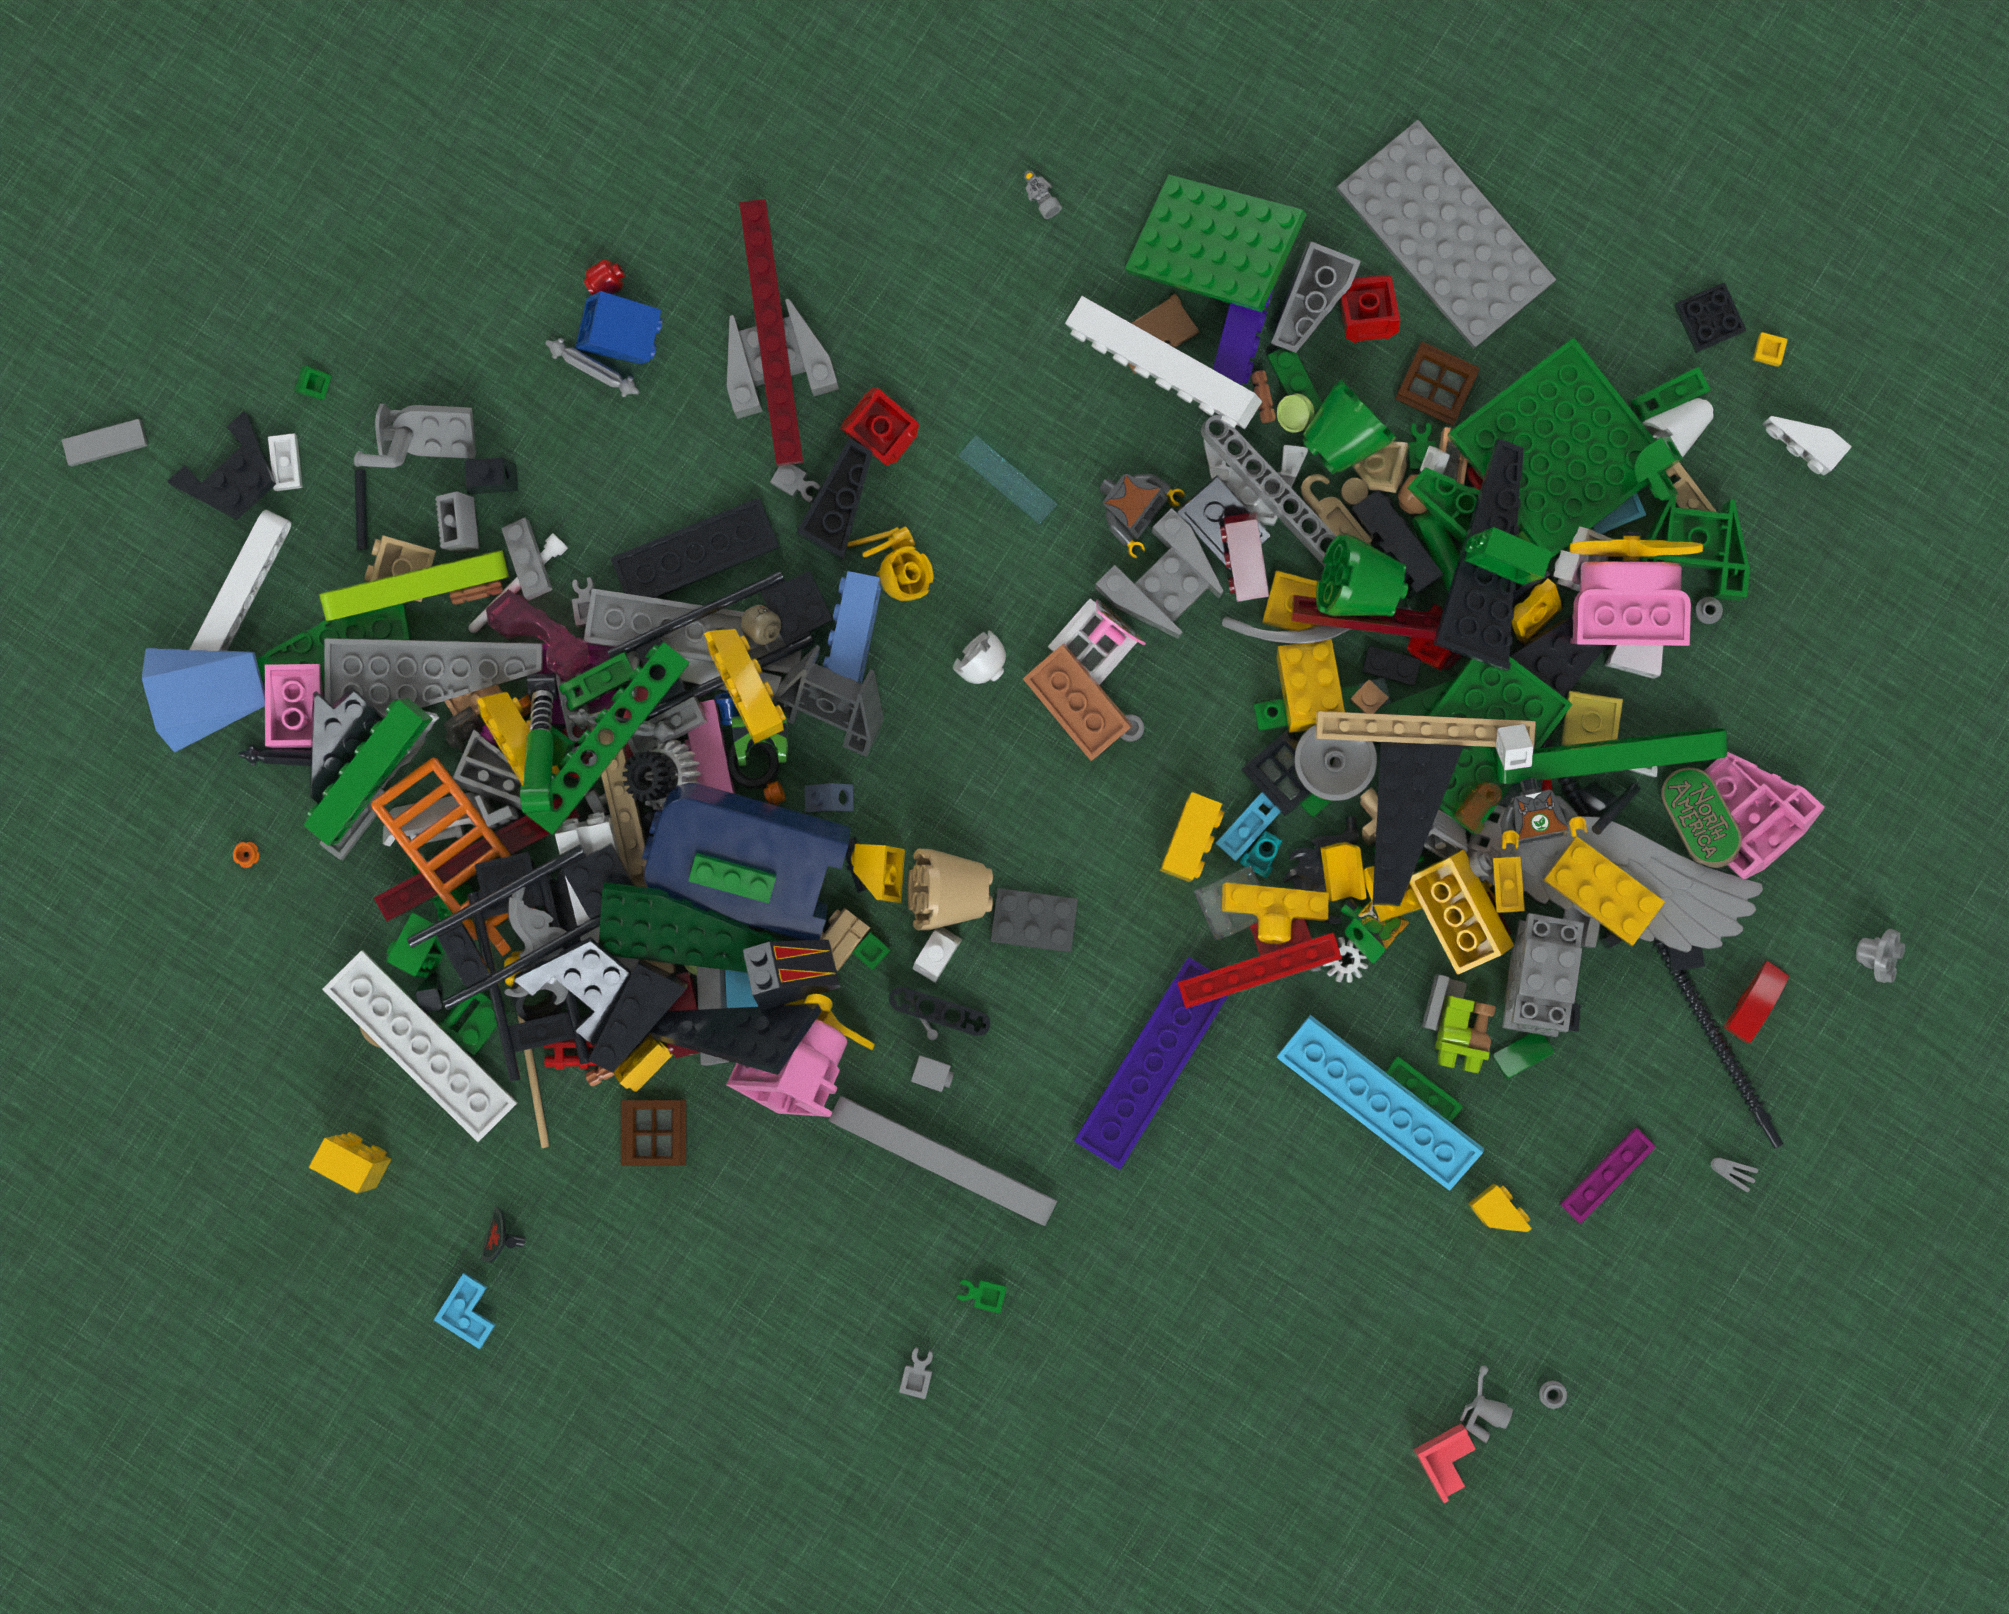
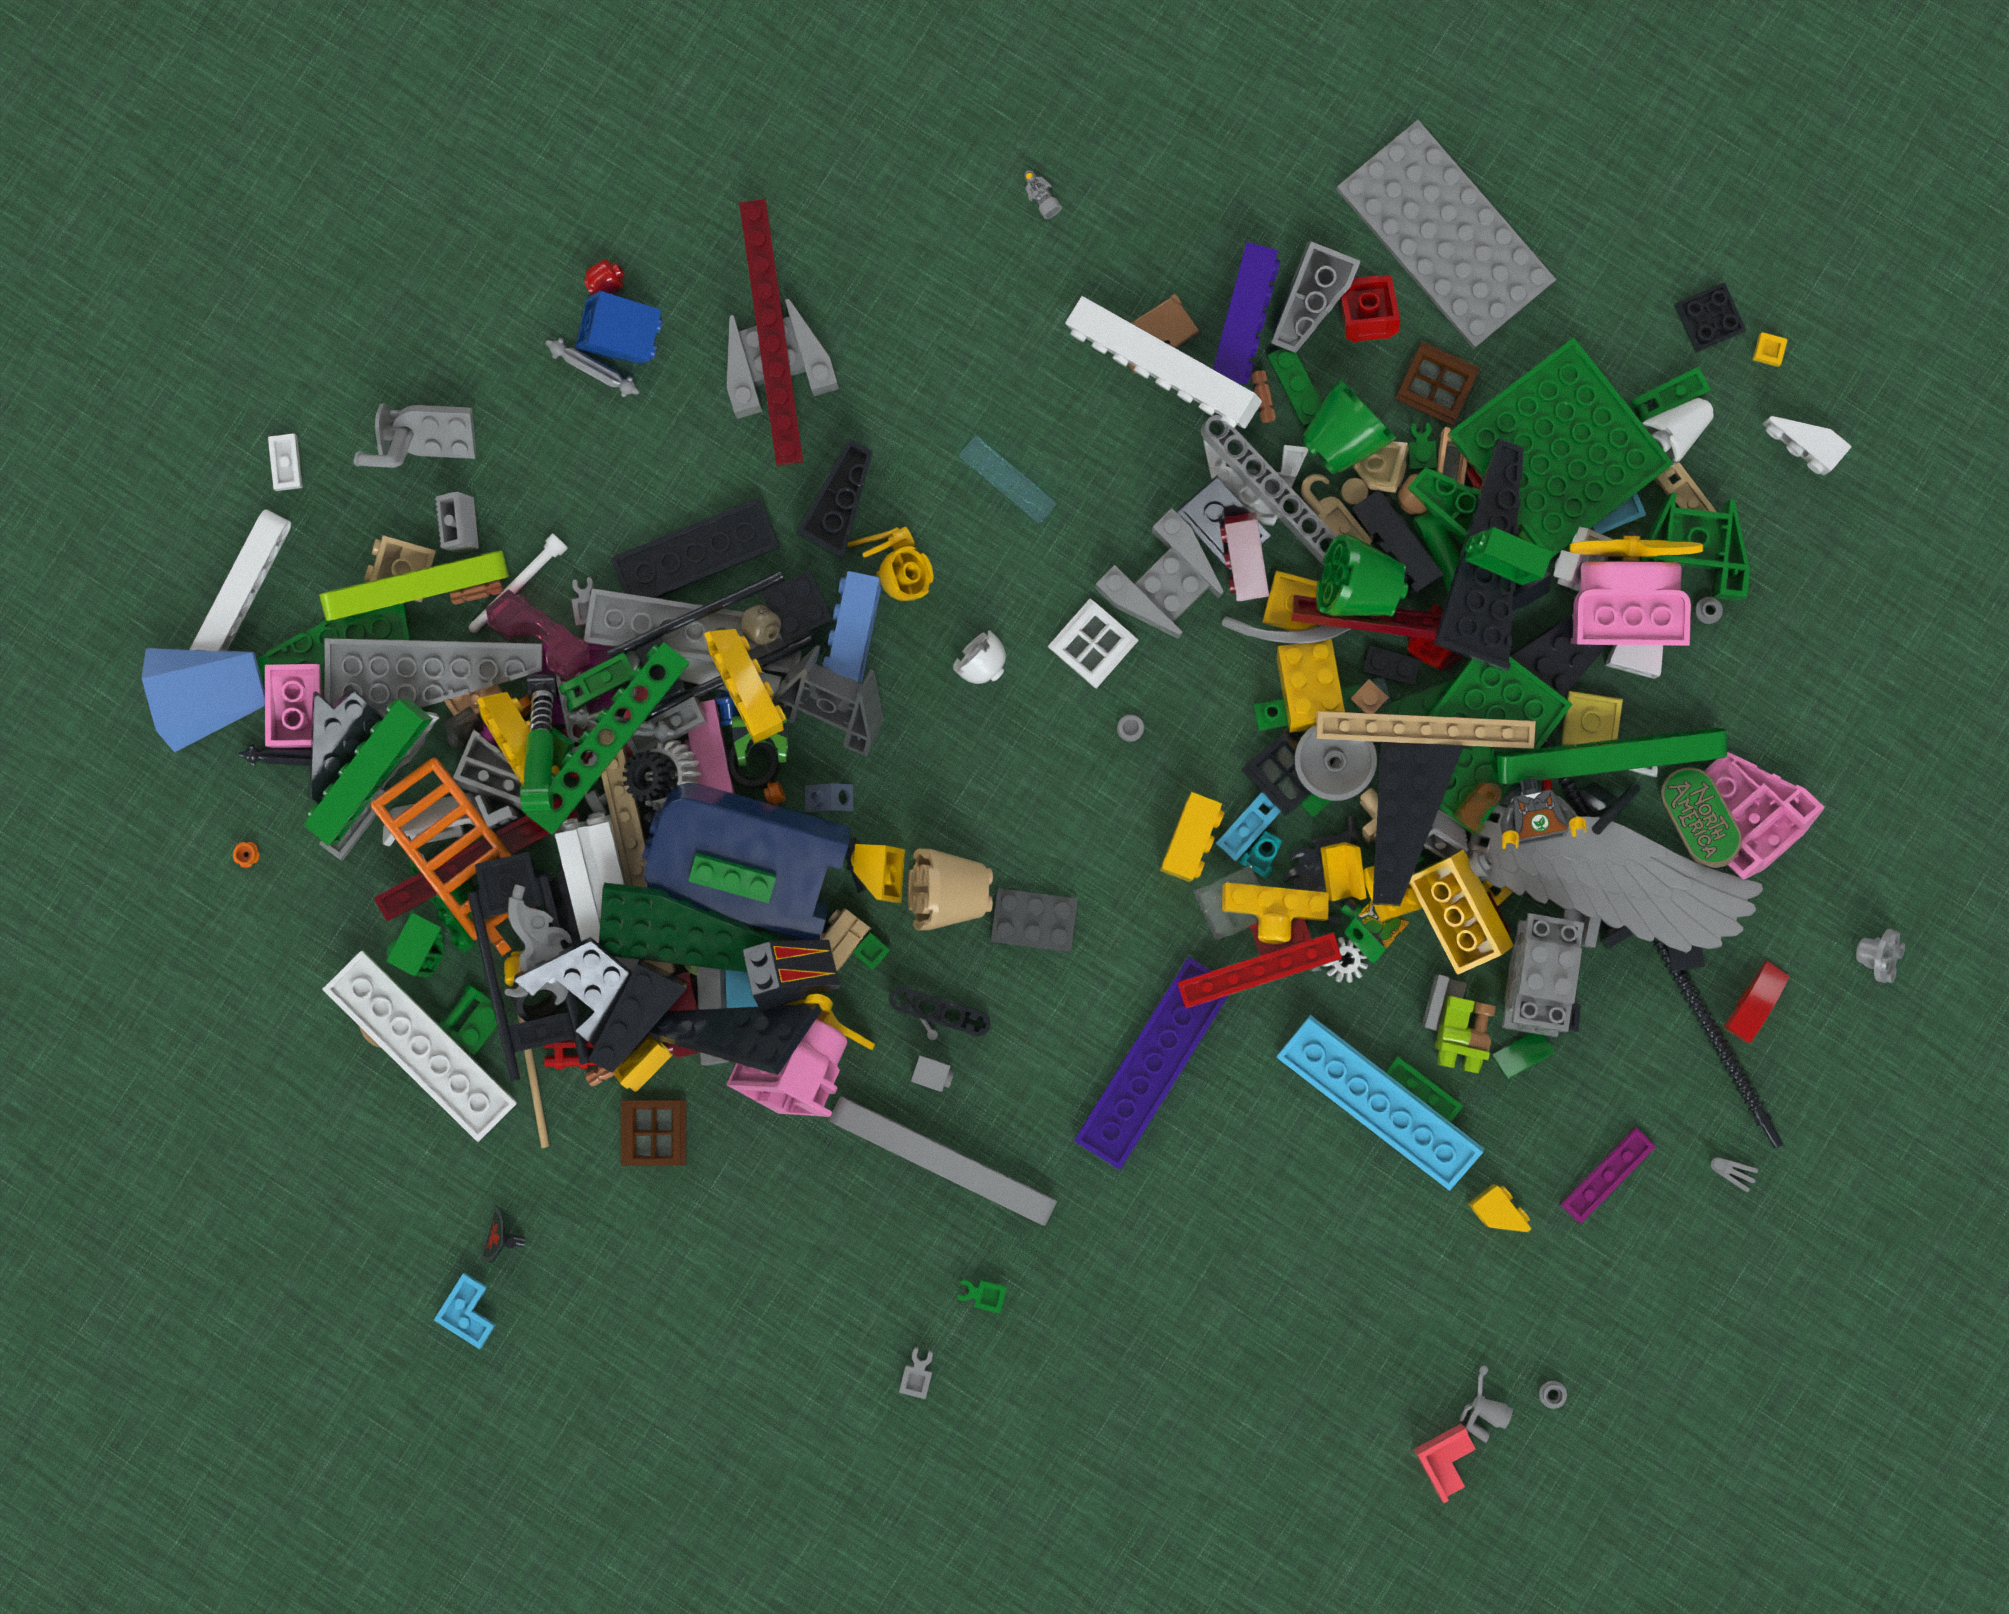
(104, 442): light grey tile -> none
(236, 482): black wing -> none
(312, 383): green slope -> none
(350, 1162): yellow brick -> none
(361, 510): black bar -> none
(430, 994): black slope -> none
(489, 476): black torso -> none
(526, 559): light grey plate -> none
(586, 878): black plate -> none
(791, 479): light grey plate -> none
(881, 426): red slope -> none
(936, 953): white torso -> none
(1077, 702): nougat plate -> none
(1105, 627): bright pink shield -> none
(1134, 504): dark grey torso -> none
(1215, 242): green plate -> none
(1295, 412): yellowish green piece -> none
(1435, 460): white tile -> none
(1508, 884): yellow plate -> none
(1514, 747): white brick -> none
(1536, 611): yellow plate -> none
(1603, 891): yellow plate -> none
(1652, 467): green brick -> none

